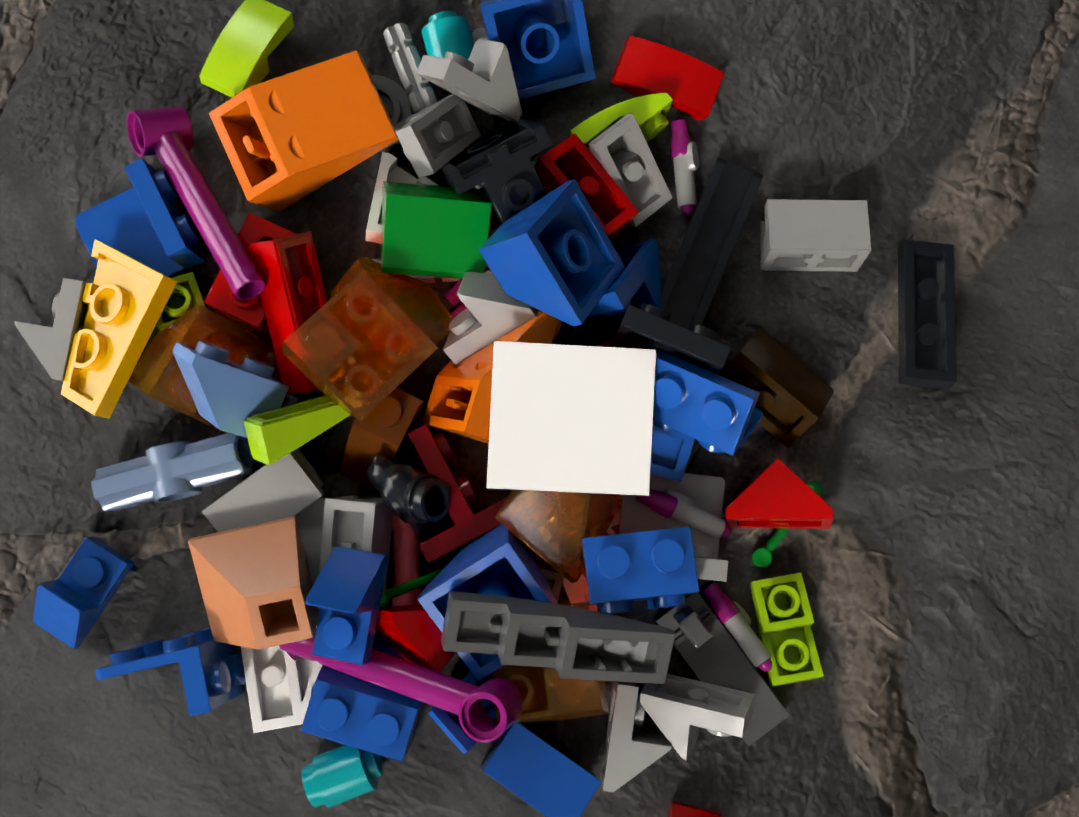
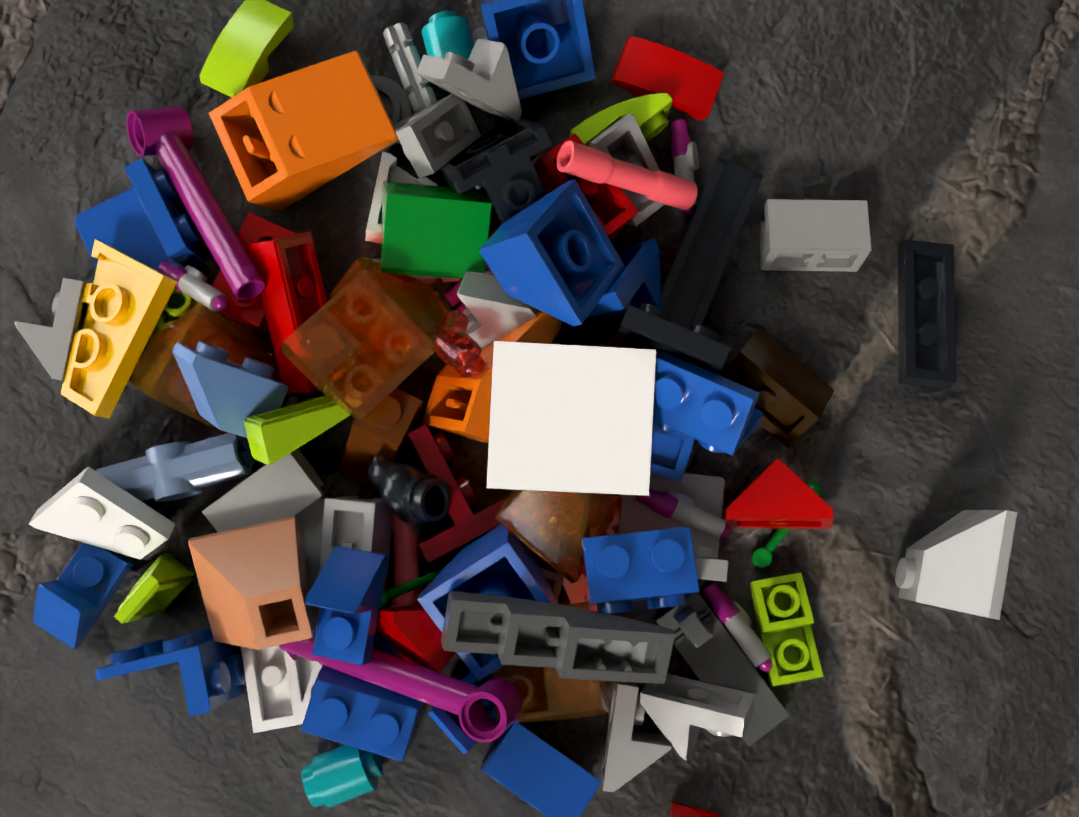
(103, 516): none -> white wing
(155, 589): none -> lime slope
(194, 284): none -> light grey piece
(457, 347): none -> clear red arm
(603, 168): none -> coral piece
(961, 563): none -> slope

